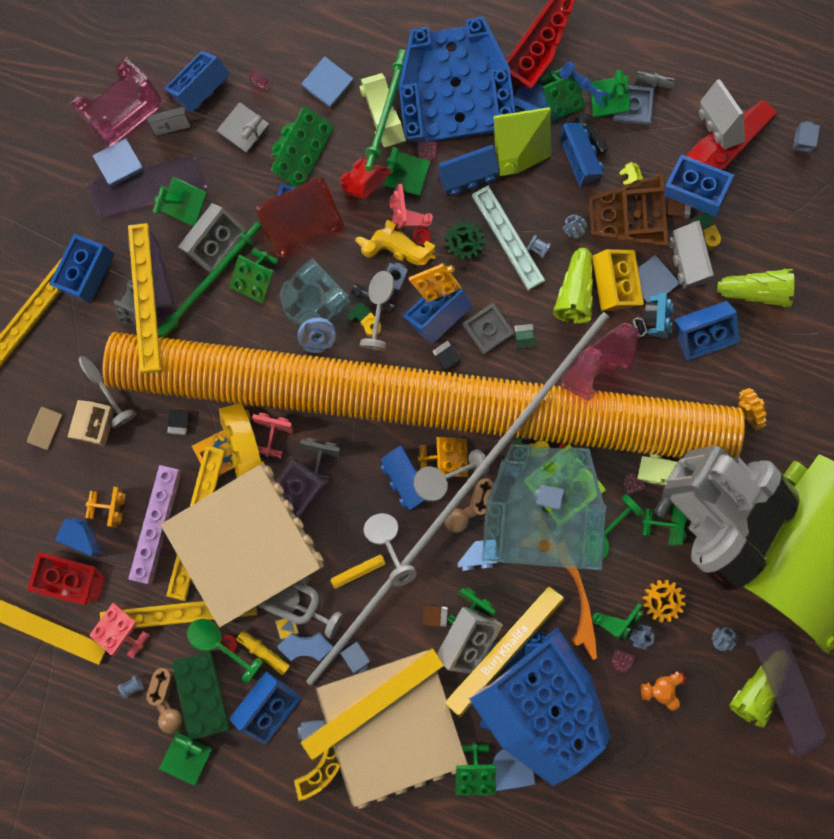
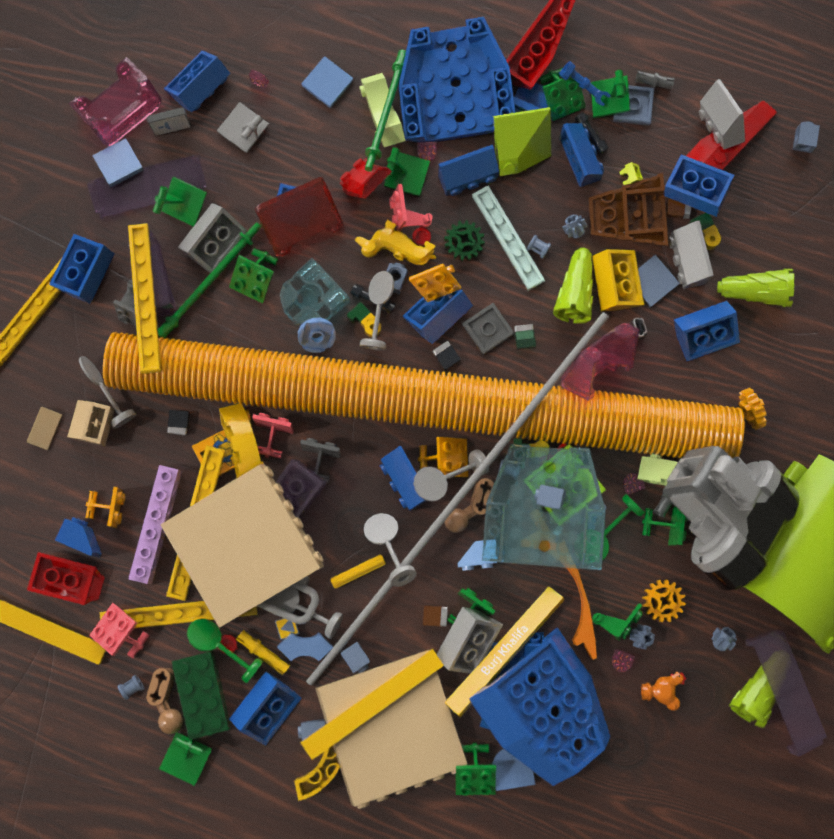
(300, 147): green bracket -> none
(658, 316): dark azure piece -> none

